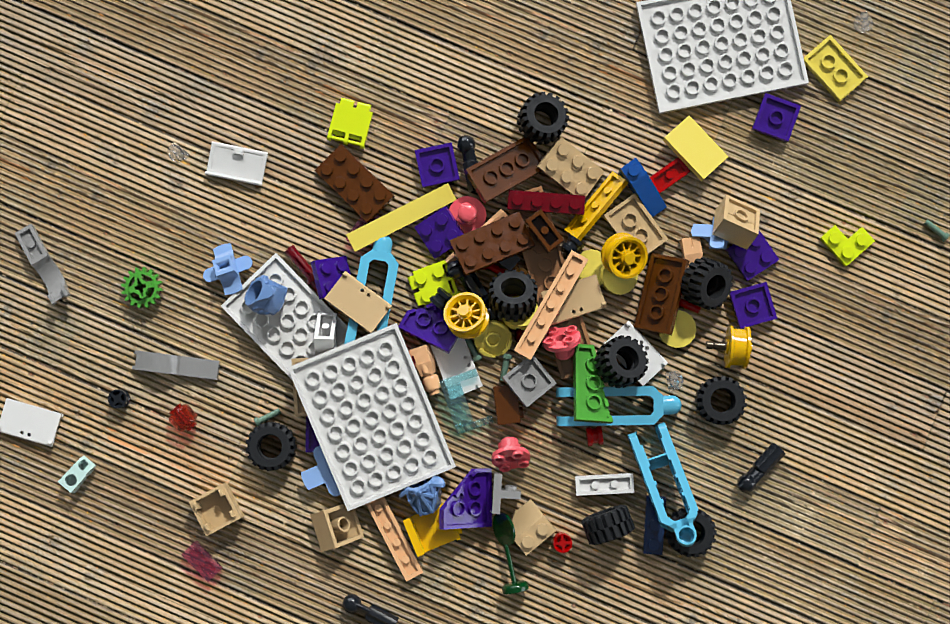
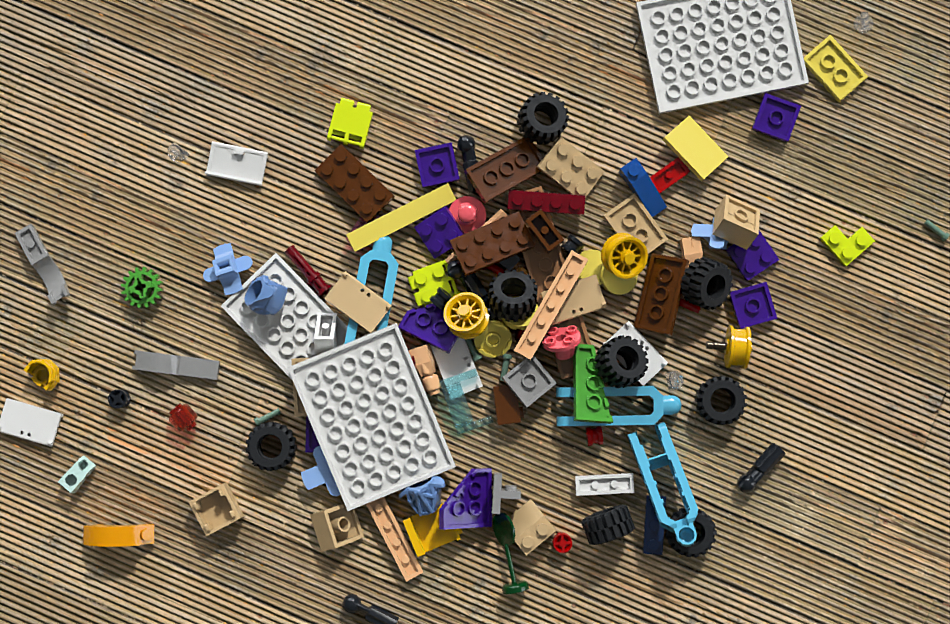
(44, 373): none -> yellow hair
(118, 535): none -> light orange arch
(202, 561): clear pink plate -> none
(328, 272): dark purple plate -> none
(510, 455): coral plate -> none
(596, 206): yellow plate -> none
(683, 331): light yellow tile -> none

